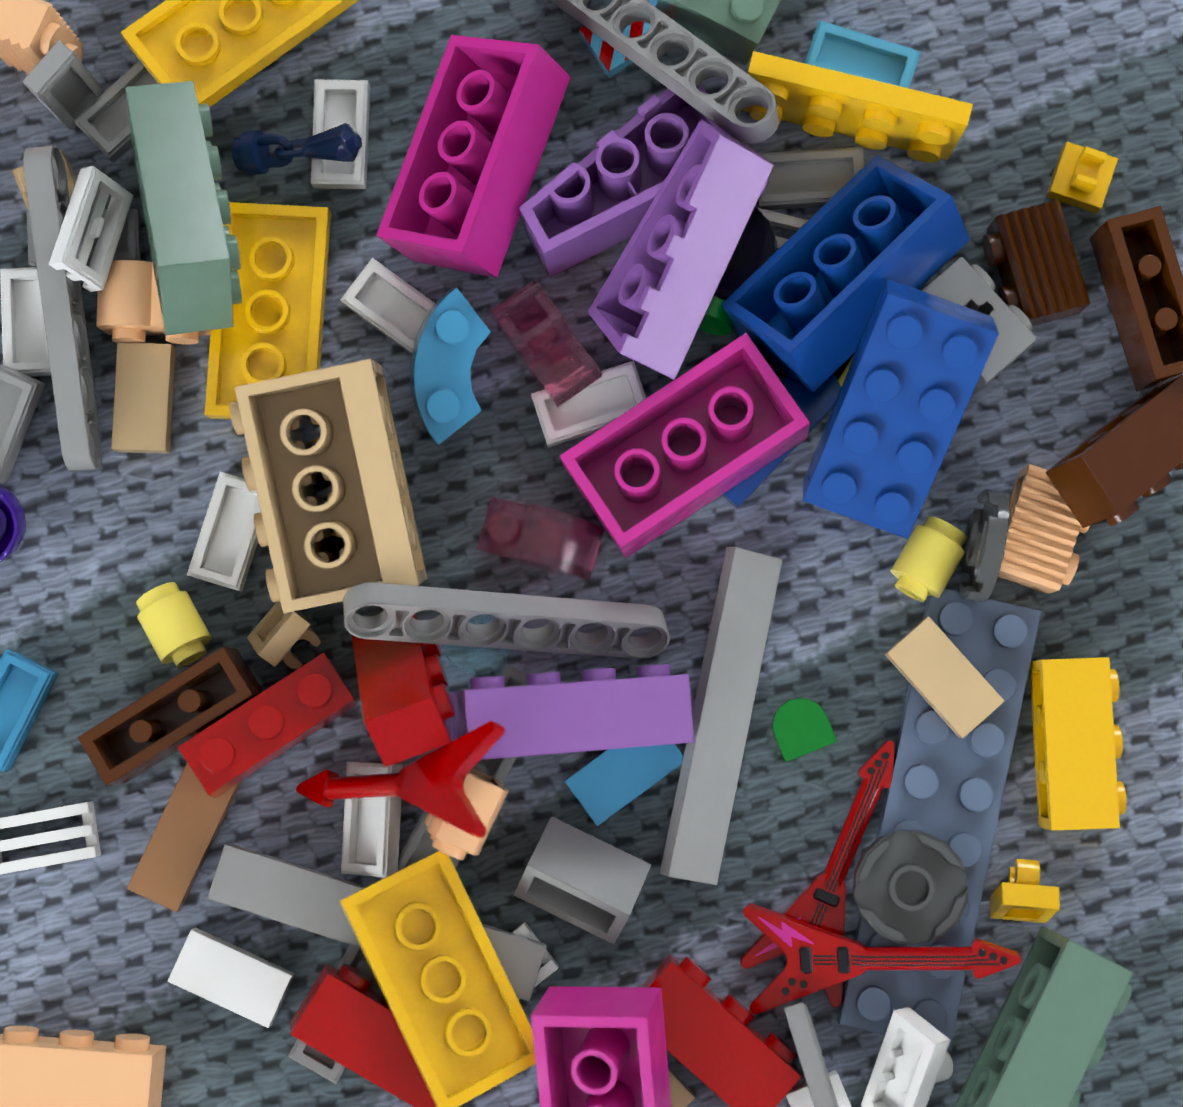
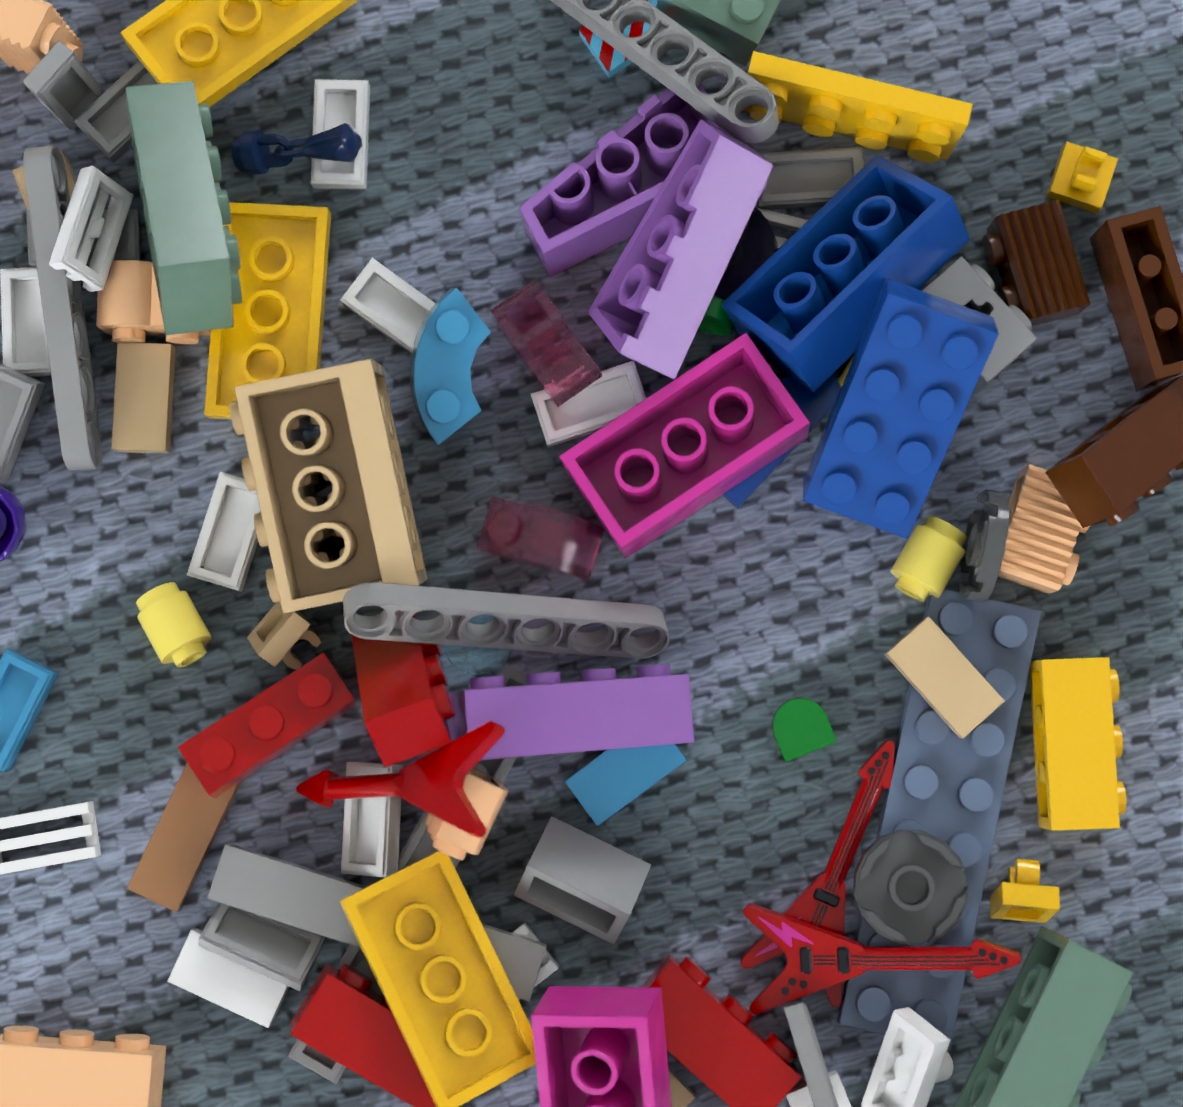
(169, 716): reddish brown brick -> none
(262, 944): none -> light grey tile
(474, 154): dark pink brick -> none
(721, 716): light grey tile -> none
(861, 55): medium azure tile -> none

